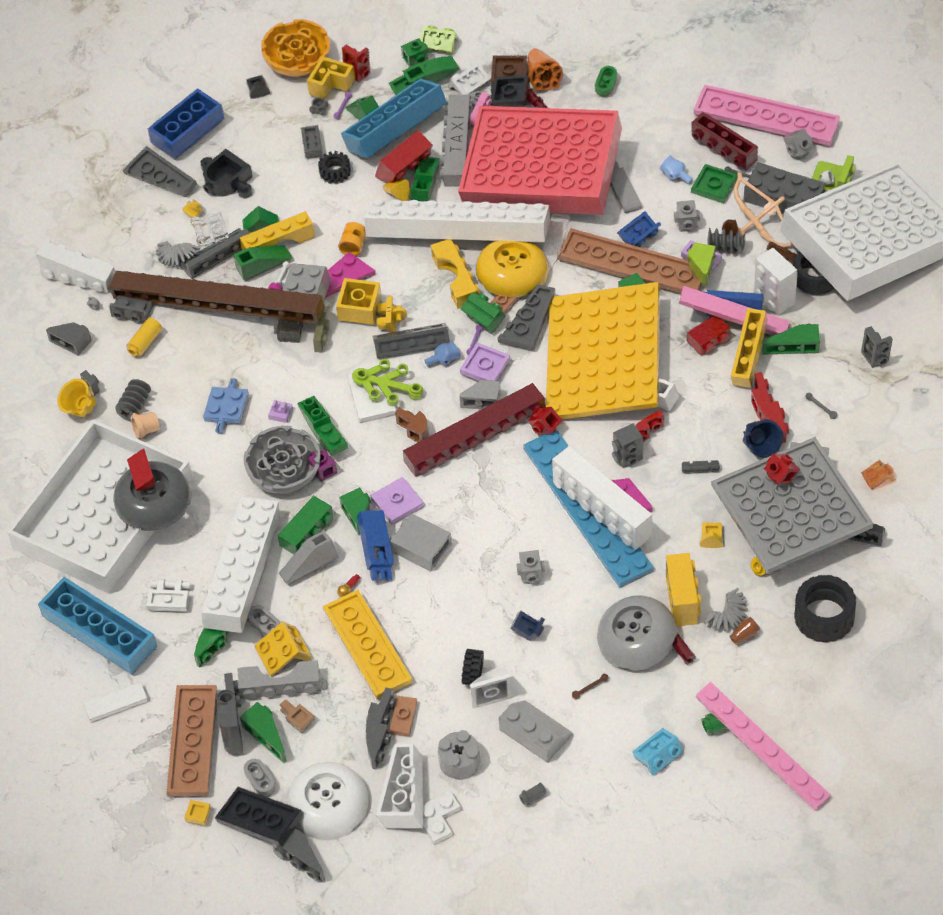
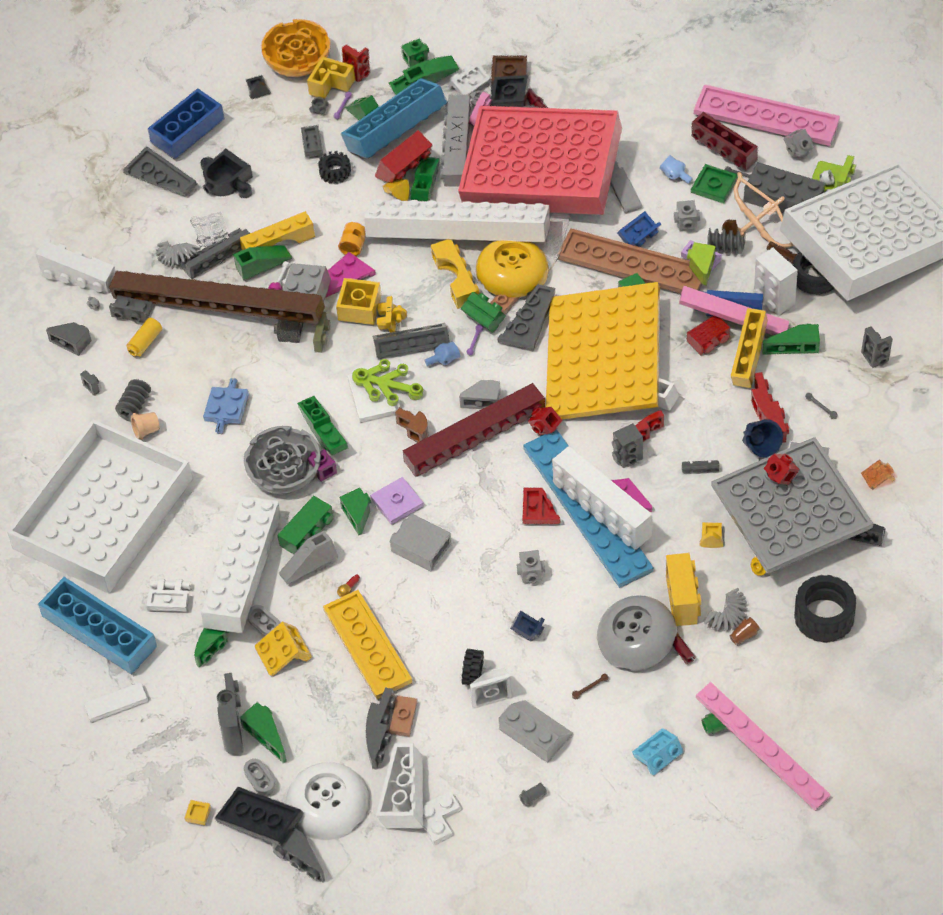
(76, 398): yellow helmet -> none
(141, 470): red slope -> none
(155, 511): dark grey brick -> none
(192, 208): yellow plate -> none
(192, 740): nougat plate -> none
(259, 219): green slope -> none
(280, 411): lavender tile -> none
(297, 717): medium nougat plate -> none
(302, 679): light grey arch -> none
(375, 534): blue hinge -> none
(438, 39): lime bracket -> none
(459, 755): light grey brick -> none
(484, 363): lavender plate -> none
(537, 507): none -> red wing
(543, 70): orange cone -> none
(606, 80): green plate -> none

